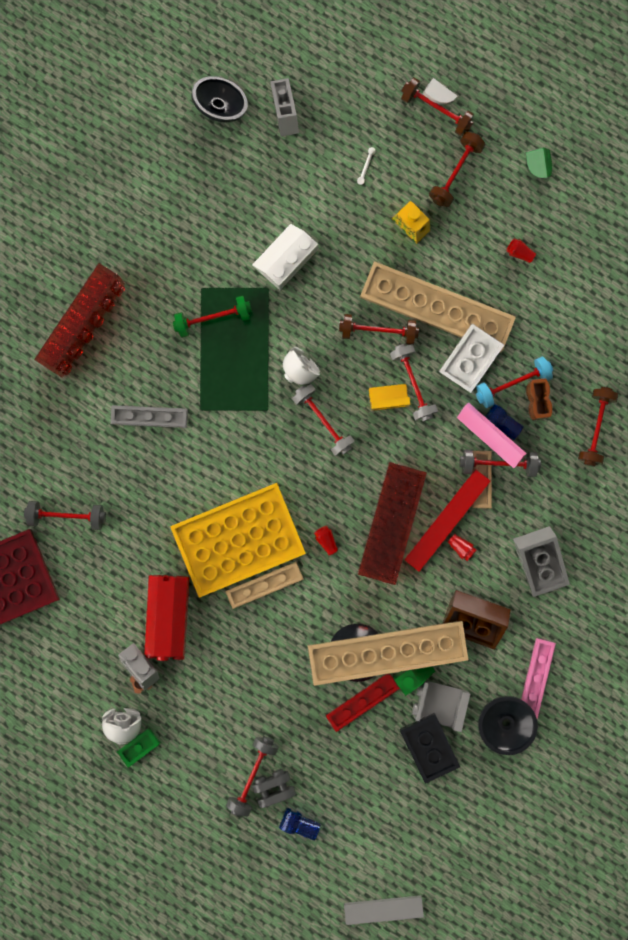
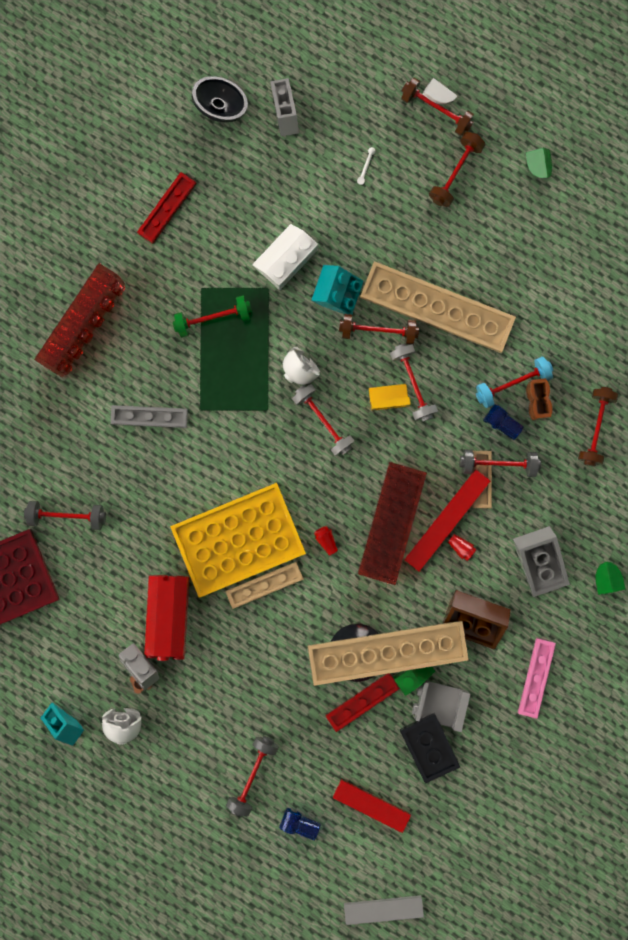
(61, 725): none -> teal slope
(138, 747): green plate -> none
(166, 207): none -> red tile
(263, 784): dark grey brick -> none
(337, 289): none -> teal slope
(371, 806): none -> red tile
(411, 221): yellow torso -> none
(471, 358): white plate -> none
(491, 435): bright pink tile -> none
(508, 738): black dish -> none
(520, 250): red cone -> none
(609, 578): none -> green brick

